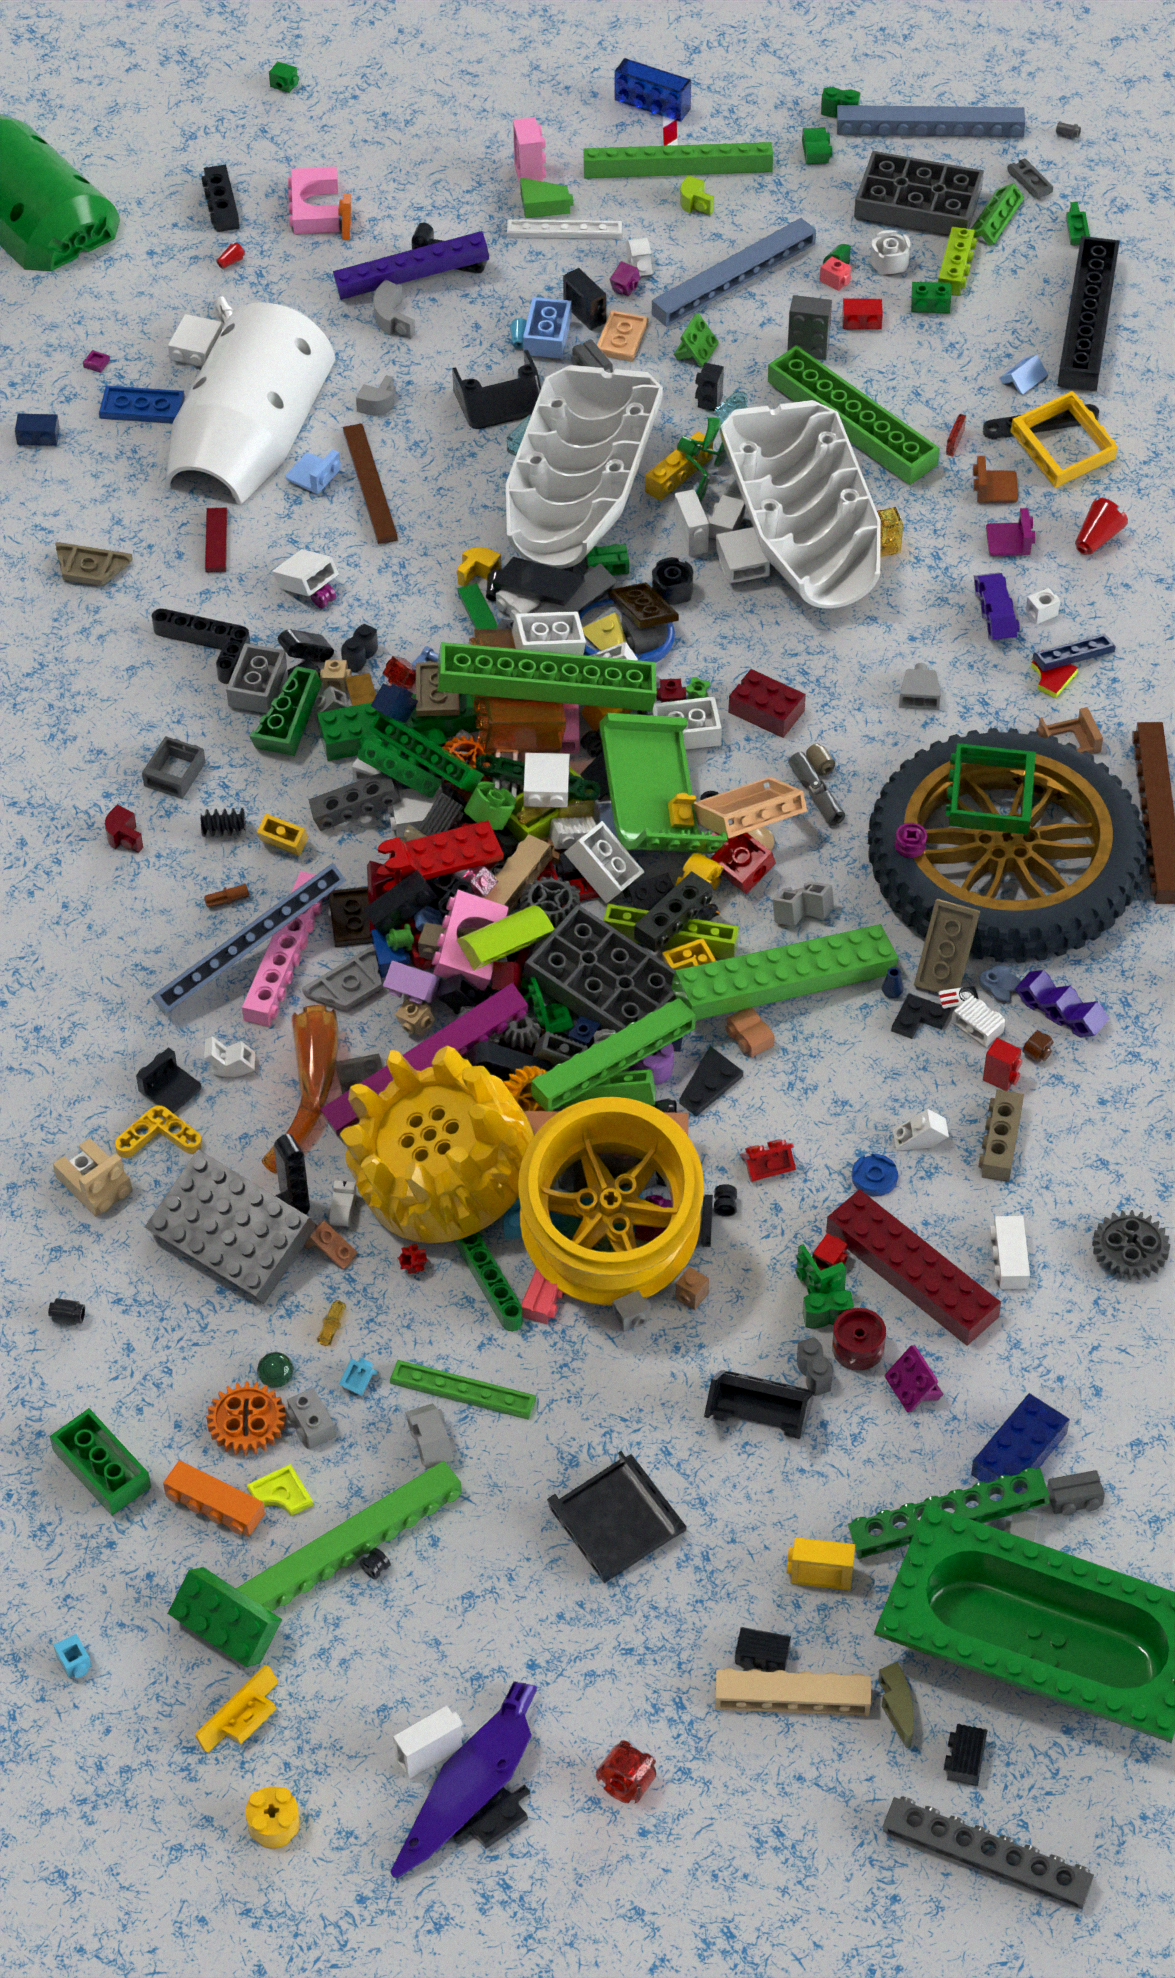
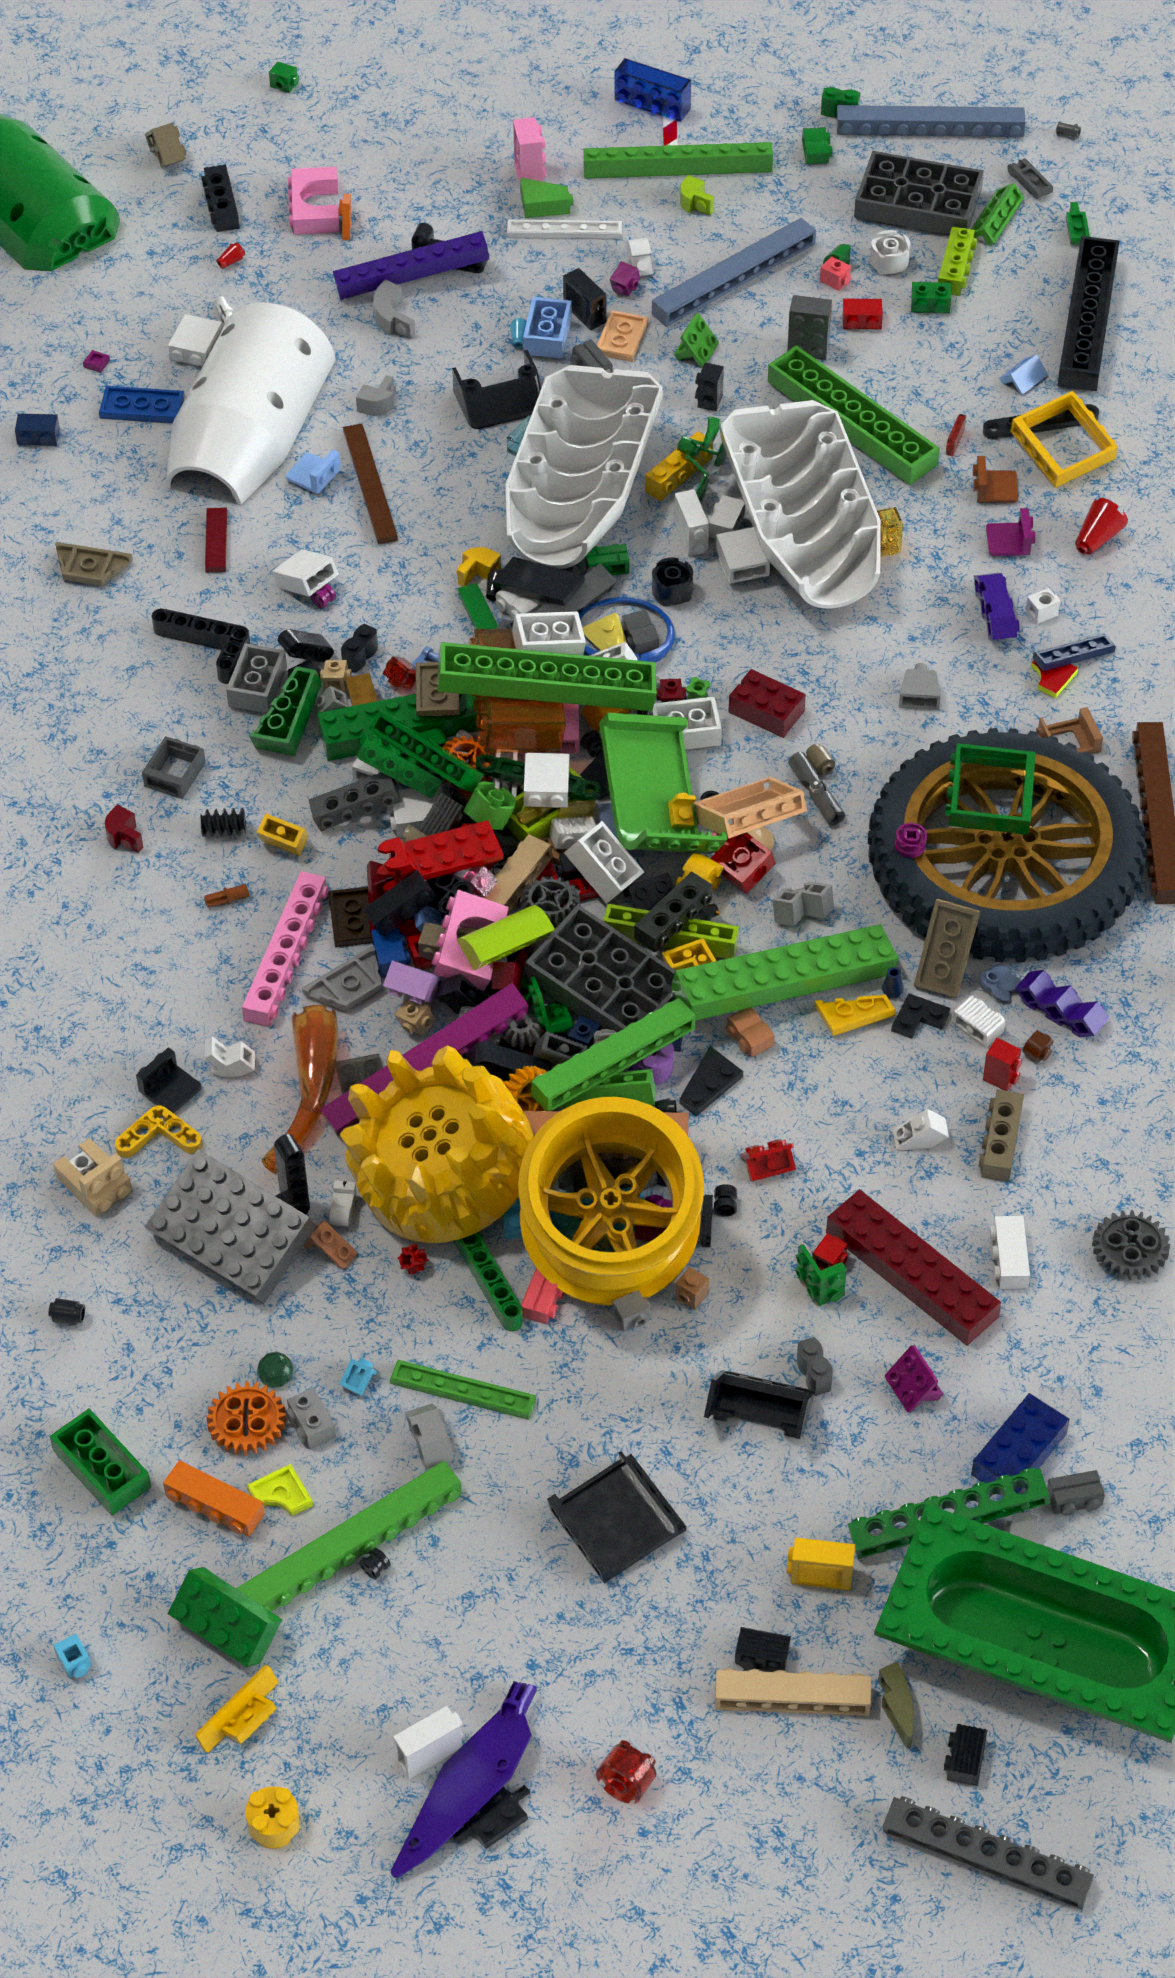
(166, 144): none -> dark tan brick
(248, 938): sand blue brick -> none
(331, 1323): clear yellow axle -> none
(395, 702): dark blue brick -> none
(400, 938): bright green brick -> none
(643, 605): dark brown tile -> none
(736, 401): clear light blue piece -> none
(823, 1309): green brick -> none
(852, 1014): none -> yellow wing
(859, 1338): dark red wheel -> none
(874, 1175): blue tile -> none
(956, 996): sticker -> none

